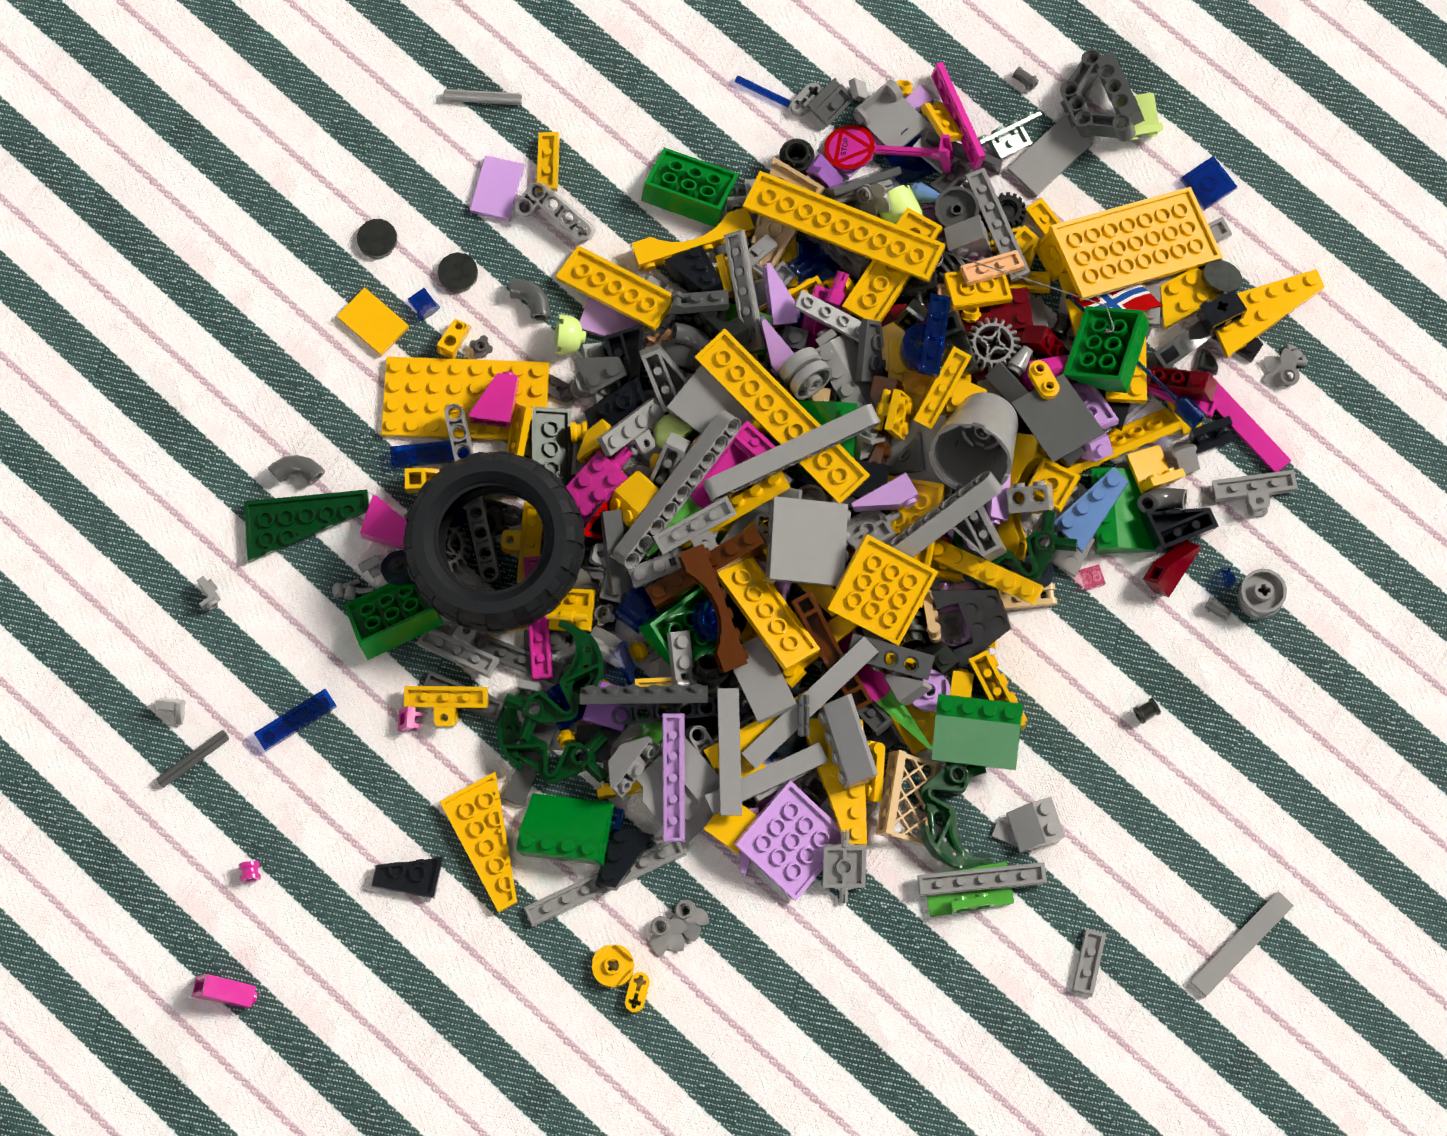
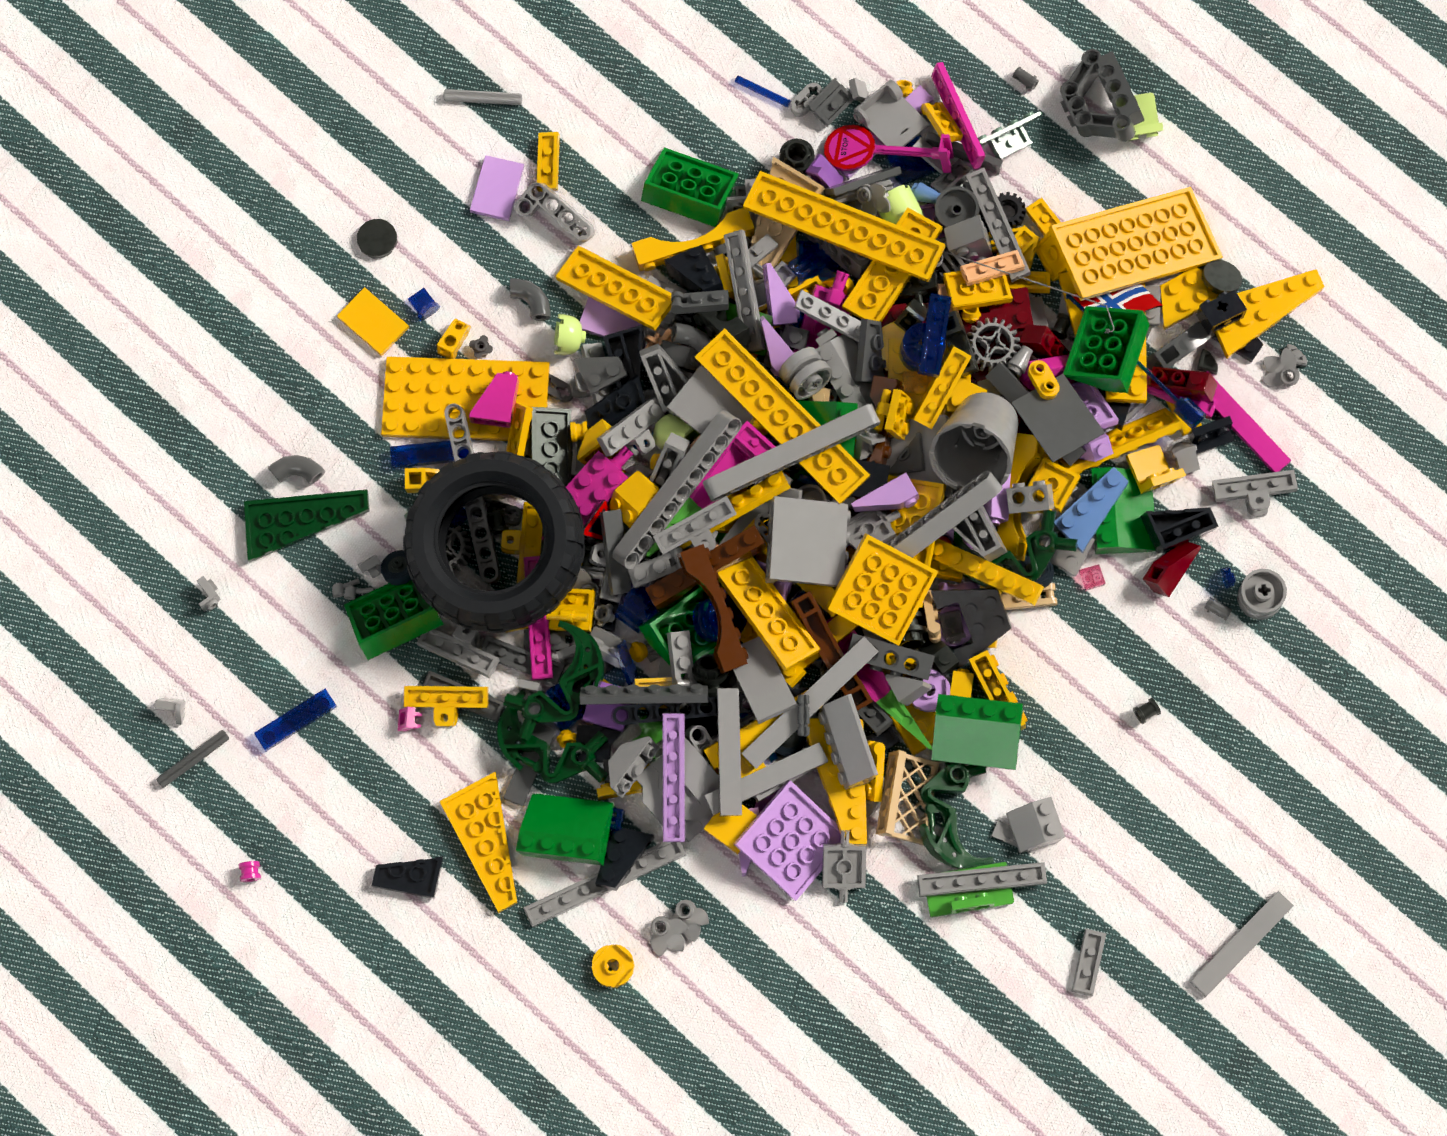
(224, 991): dark pink slope -> none
(383, 524): dark pink slope -> none
(457, 272): pearl dark grey tile -> none
(632, 991): yellow beam -> none
(814, 789): clear smoke bracket -> none
(1049, 156): light grey tile -> none
(1162, 499): dark grey cylinder -> none
(1209, 182): clear blue tile -> none
(1220, 230): light grey tile -> none

